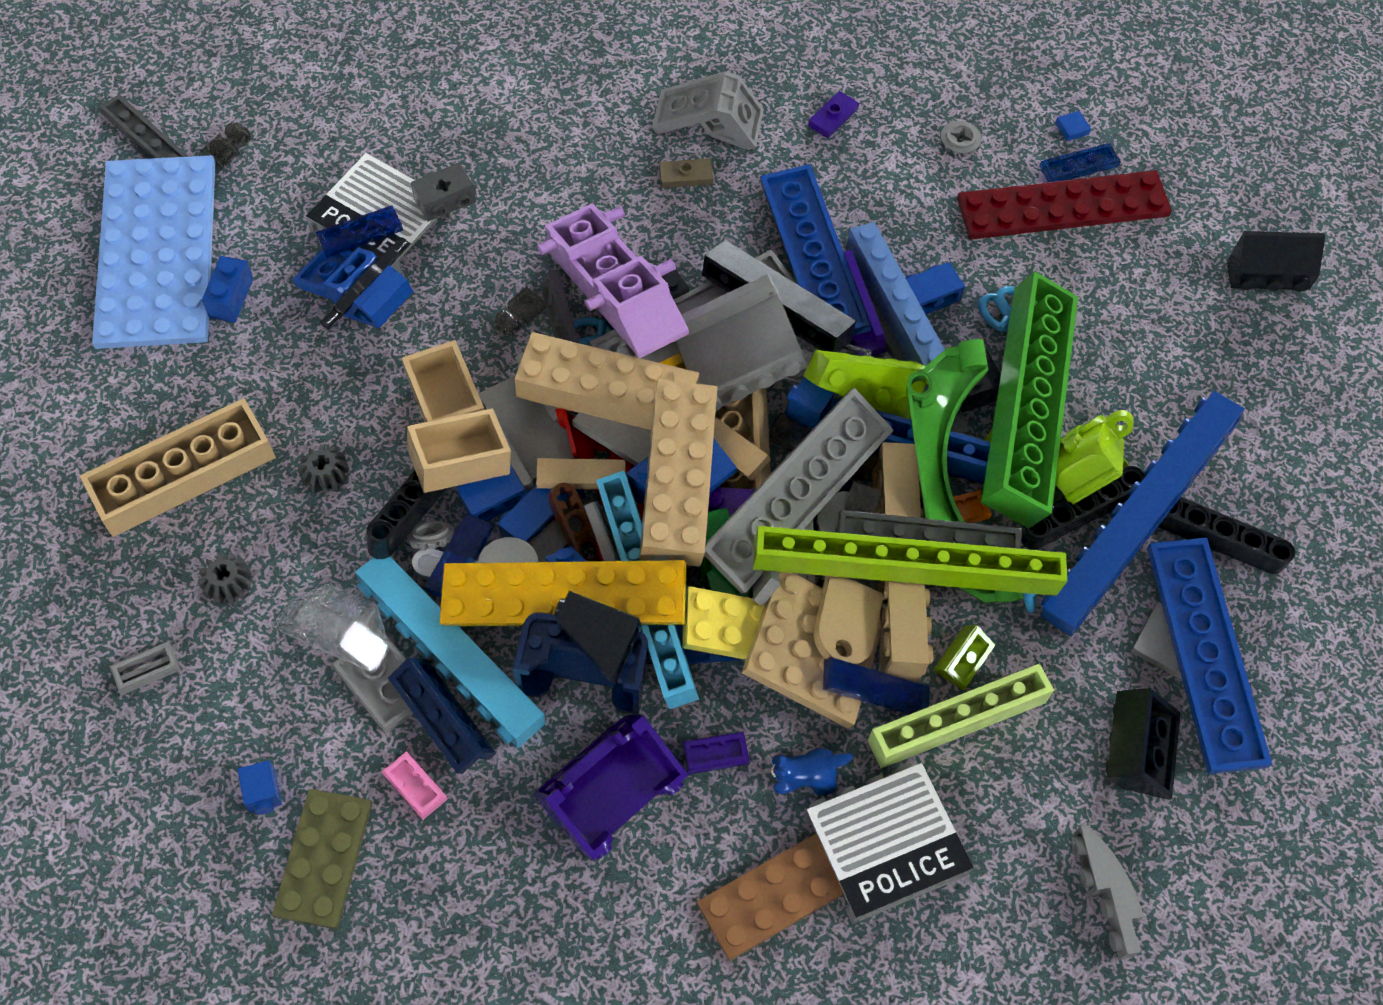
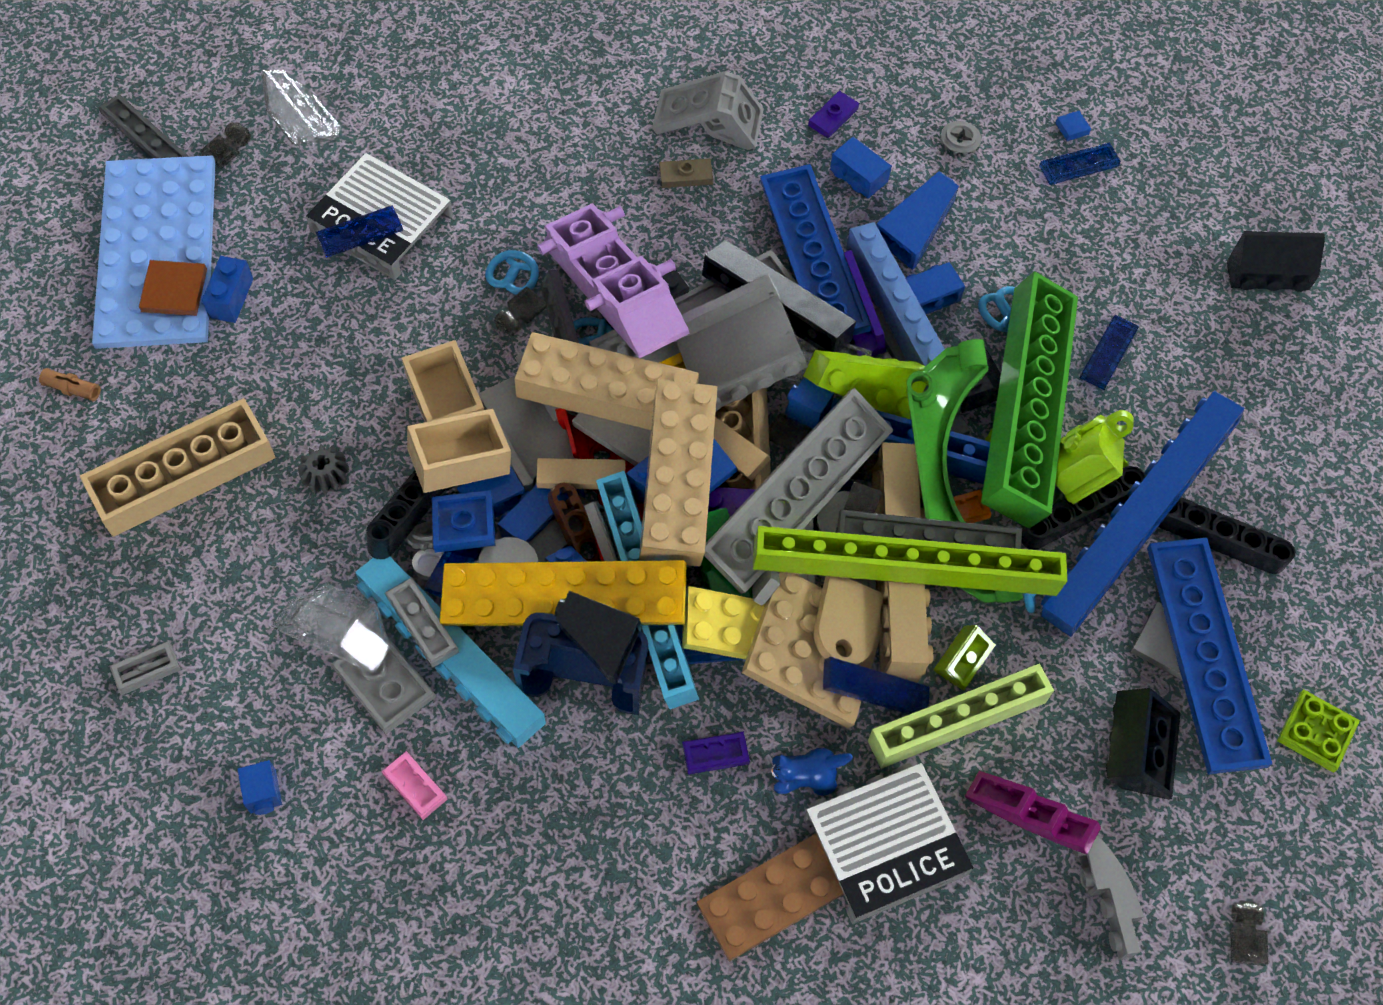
(69, 384): none -> medium nougat pin
(173, 287): none -> dark orange tile
(230, 586): dark grey gear -> none
(297, 109): none -> clear wedge
(322, 859): olive plate -> none
(357, 284): blue piece -> none
(421, 622): none -> light grey tile
(440, 714): dark blue fence -> none
(443, 192): dark grey brick -> none
(463, 521): none -> blue plate
(513, 271): none -> dark azure piece
(610, 783): dark purple windscreen -> none
(860, 167): none -> blue brick
(916, 220): none -> blue slope
(1032, 812): none -> magenta slope
(1063, 204): dark red plate -> none
(1109, 352): none -> clear blue tile
(1248, 943): none -> clear smoke plate
(1318, 730): none -> lime tile

